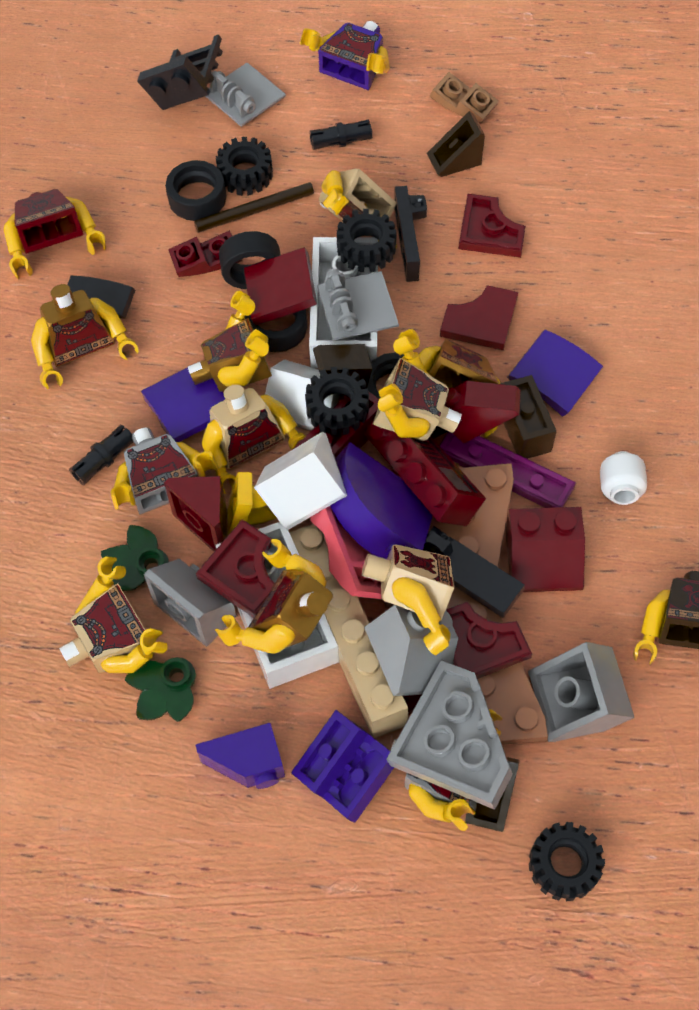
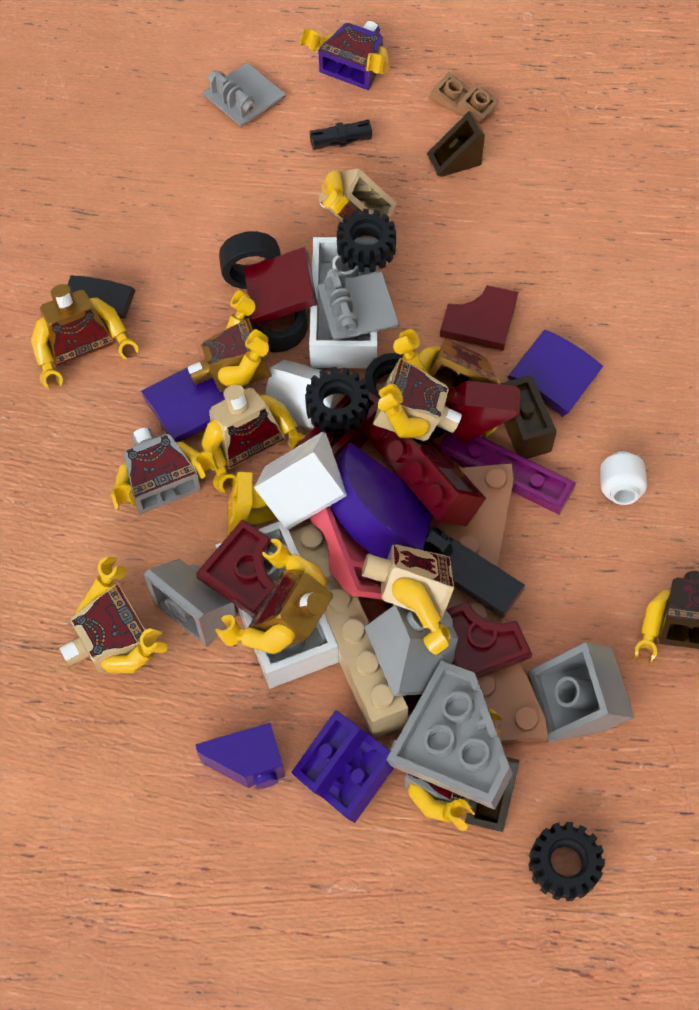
(46, 221): torso -> none
(101, 455): black pin -> none
(135, 556): dark green plate -> none
(160, 693): dark green plate -> none
(183, 76): black plate -> none
(193, 172): black tyre -> none
(196, 257): dark red slope -> none
(199, 506): dark red slope -> none
(245, 153): black tyre -> none
(254, 207): dark brown bar -> none
(347, 356): dark brown slope -> none
(406, 210): black hinge -> none
(488, 229): dark red tile -> none
(546, 548): dark red slope -> none

